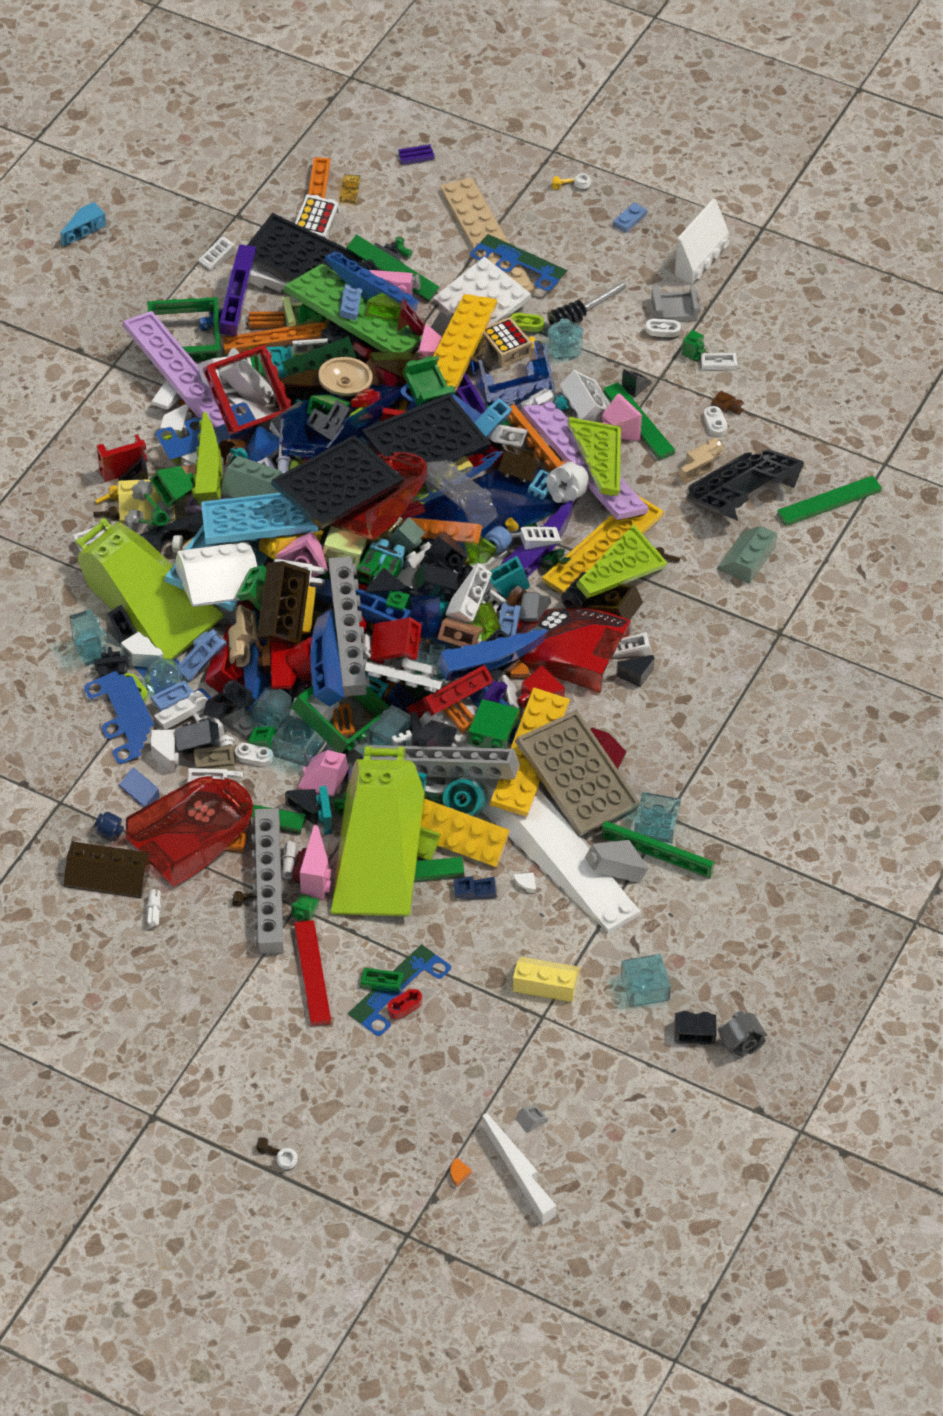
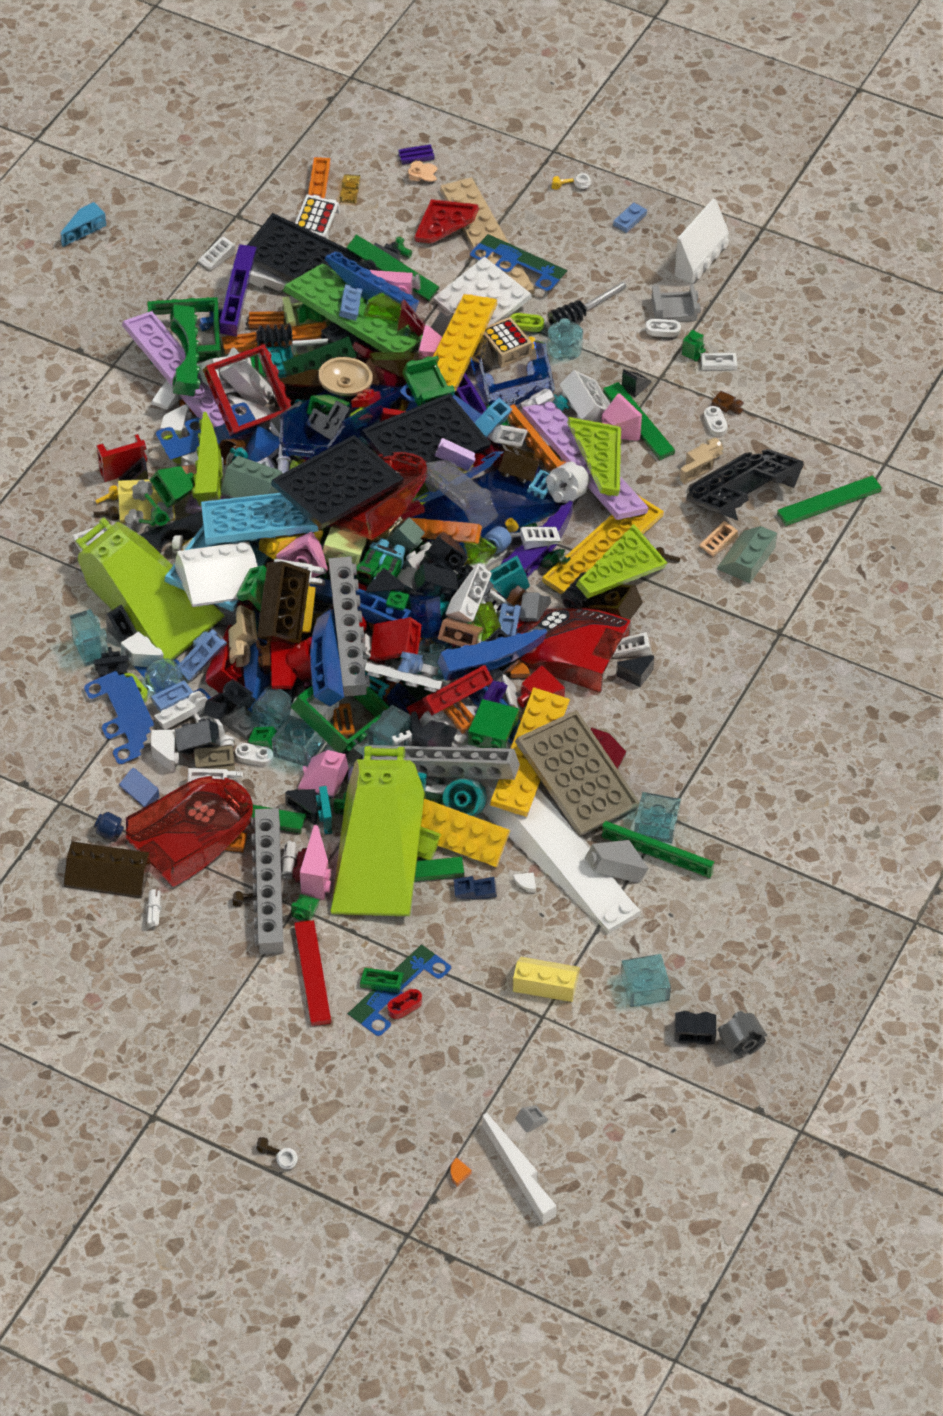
(183, 325): none -> green arch
(274, 335): none -> black piece
(410, 663): none -> medium blue plate
(422, 171): none -> light nougat plate
(443, 219): none -> red plate
(460, 456): none -> lavender panel
(723, 527): none -> light nougat slope

